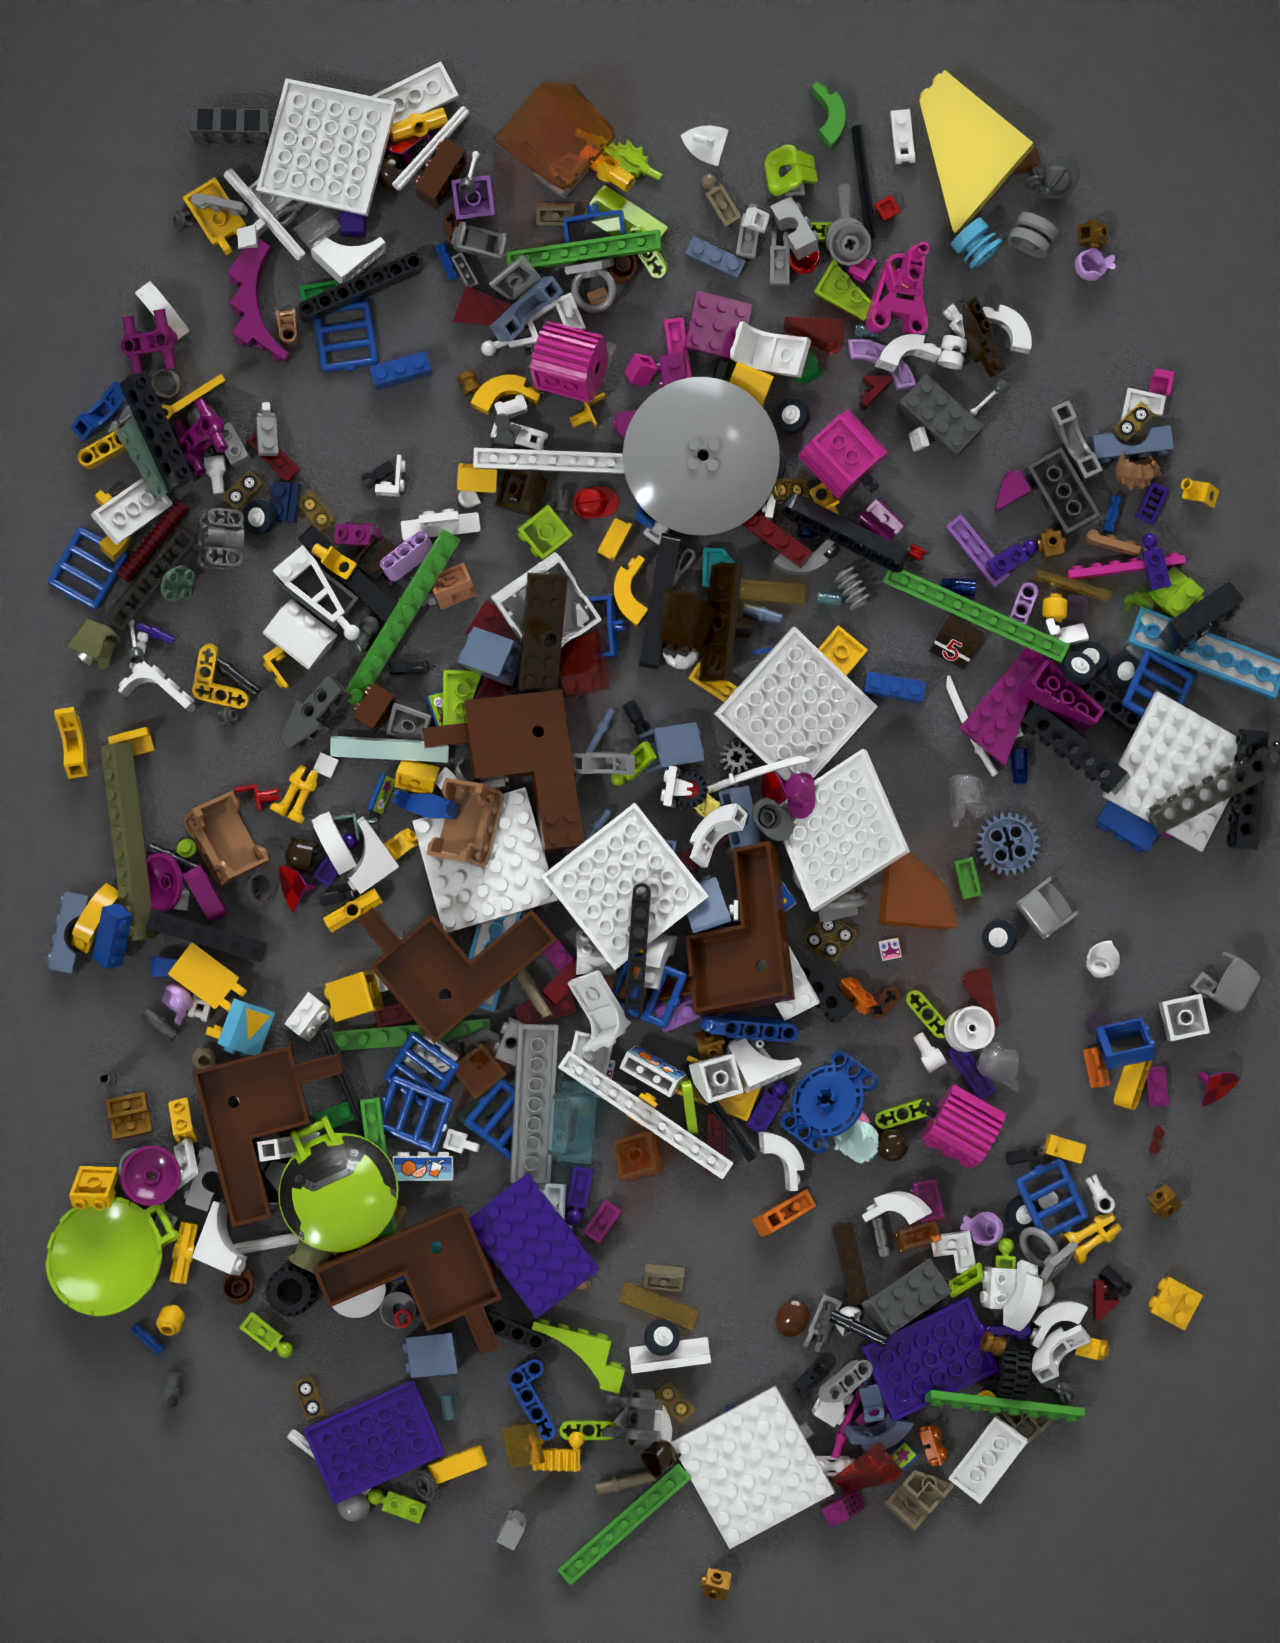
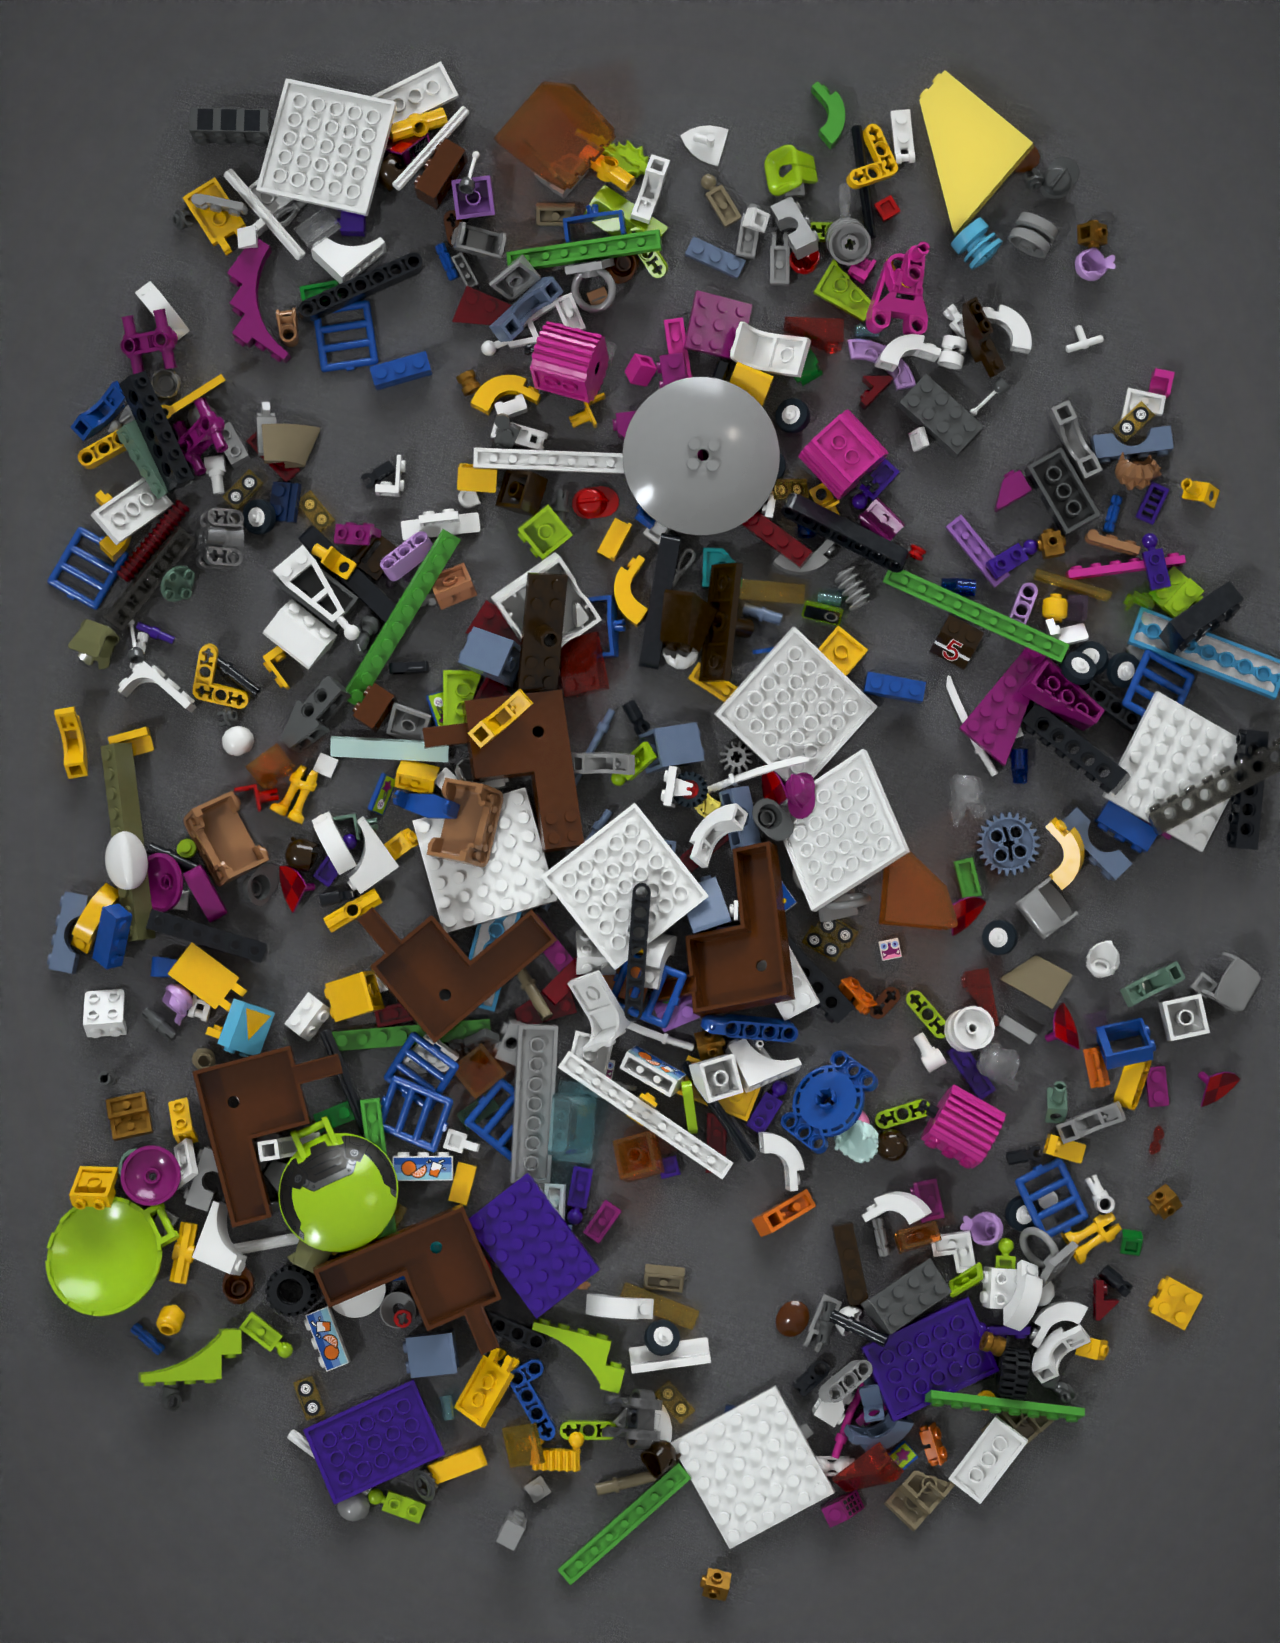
(104, 1013): none -> white bracket
(126, 860): none -> white piece
(203, 1365): none -> lime arch
(237, 740): none -> white hair
(271, 766): none -> clear orange slope
(288, 443): none -> dark tan slope
(327, 1338): none -> brick
(462, 1183): none -> yellow panel
(486, 1387): none -> yellow tile
(500, 719): none -> yellow arch
(537, 1488): none -> light grey plate
(619, 1307): none -> white arch
(651, 189): none -> white arch
(664, 1038): none -> white sword
(670, 1166): none -> dark purple tile
(822, 612): none -> slope
(878, 165): none -> yellow beam
(883, 476): none -> dark purple plate
(966, 912): none -> shield
(1017, 1029): none -> light grey piece
(1039, 980): none -> dark tan slope
(1056, 1102): none -> sand green bracket
(1064, 1028): none -> shield
(1073, 853): none -> yellow arch
(1083, 343): none -> white piece
(1090, 1121): none -> light grey arch
(1111, 863): none -> sand blue arch
(1131, 1242): none -> green slope
(1152, 983): none -> sand green arch

